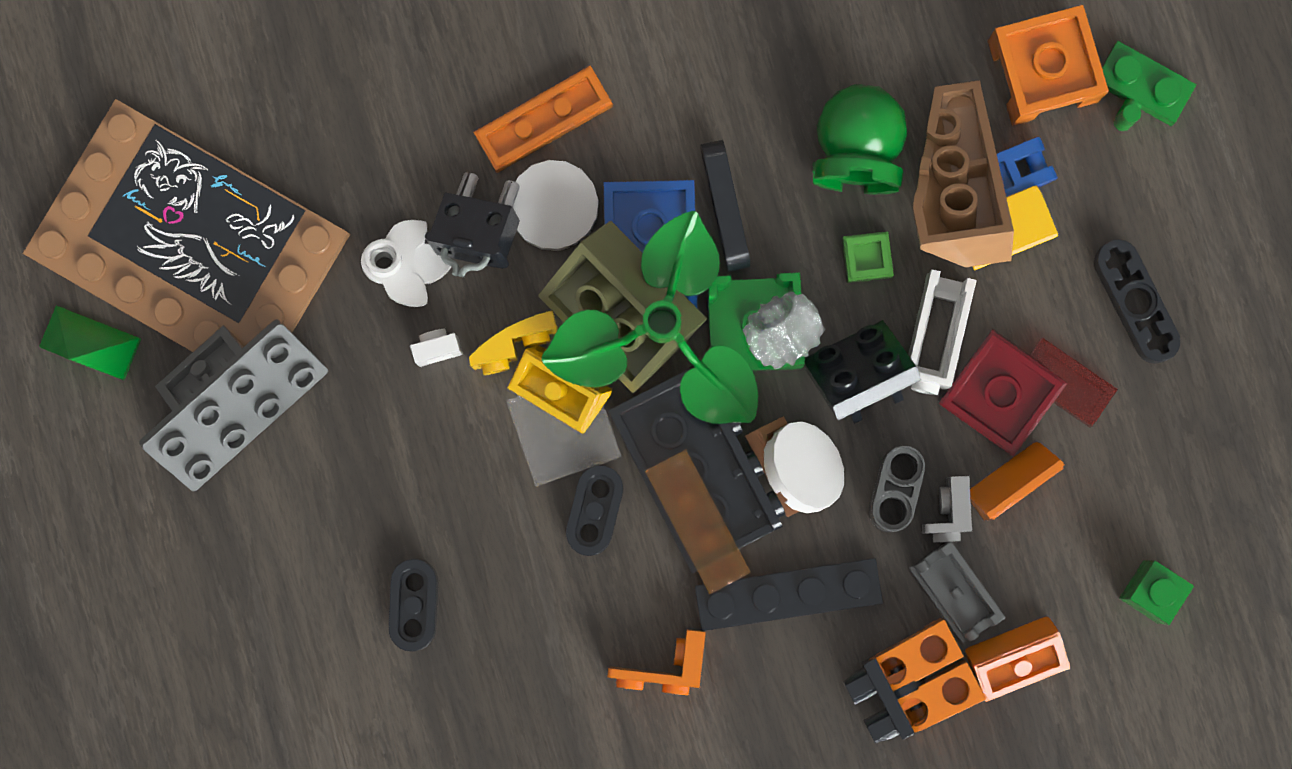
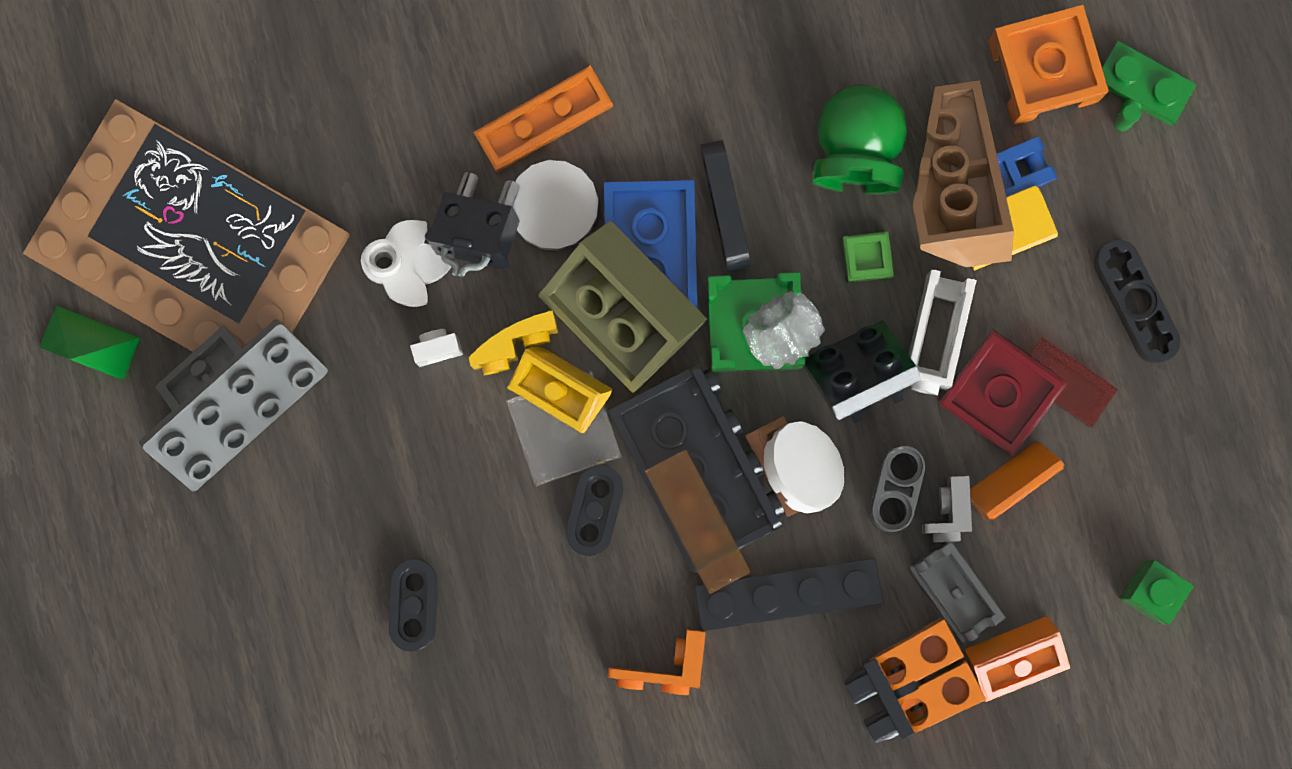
(679, 259): green plant -> none

